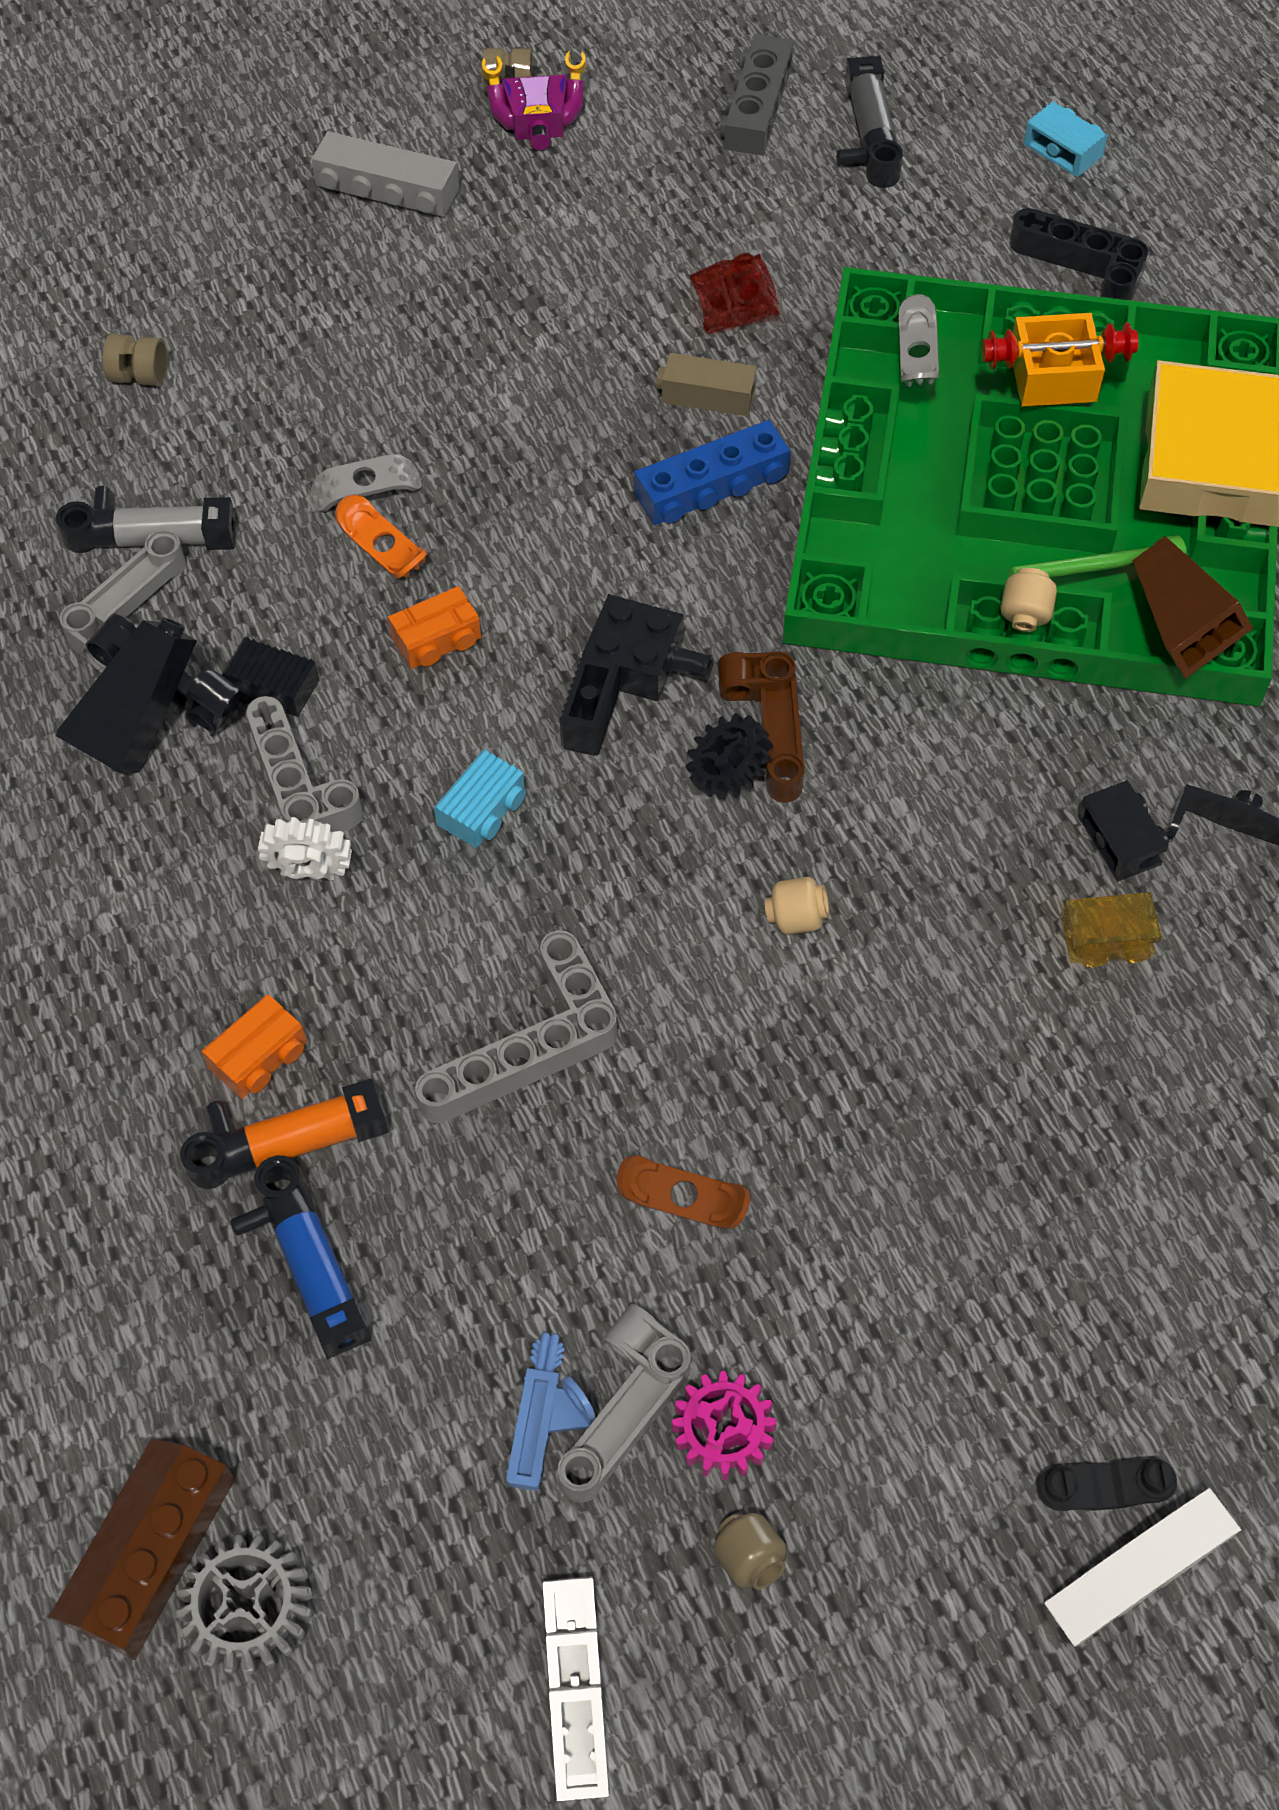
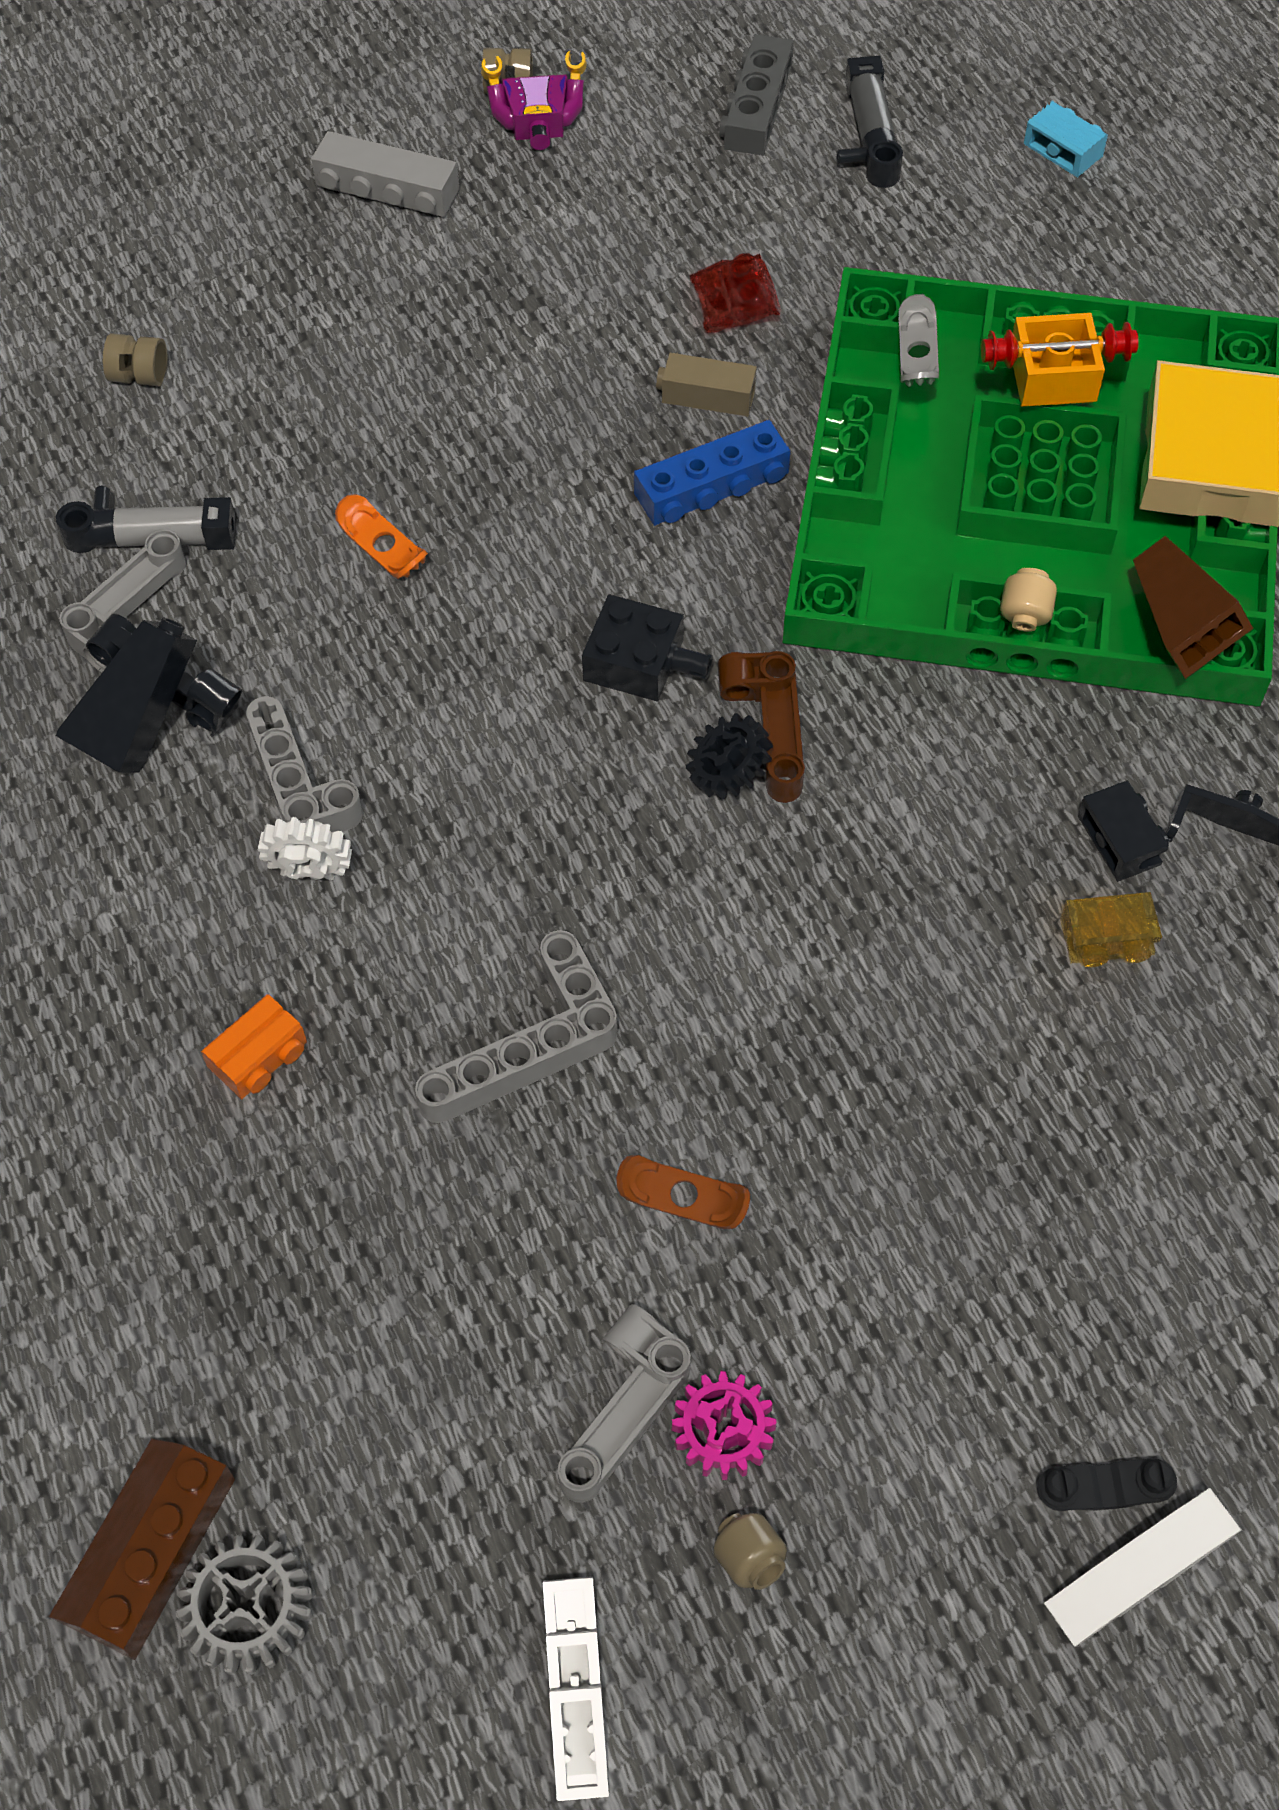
(272, 673): black brick -> none
(289, 1135): piece -> none
(307, 1255): piece -> none
(337, 482): light grey piece -> none
(435, 628): orange brick -> none
(480, 799): medium azure brick -> none
(544, 1411): medium blue piece -> none
(589, 706): black brick -> none
(797, 905): tan head -> none
(1081, 248): black beam -> none
(1093, 562): bright green piece -> none

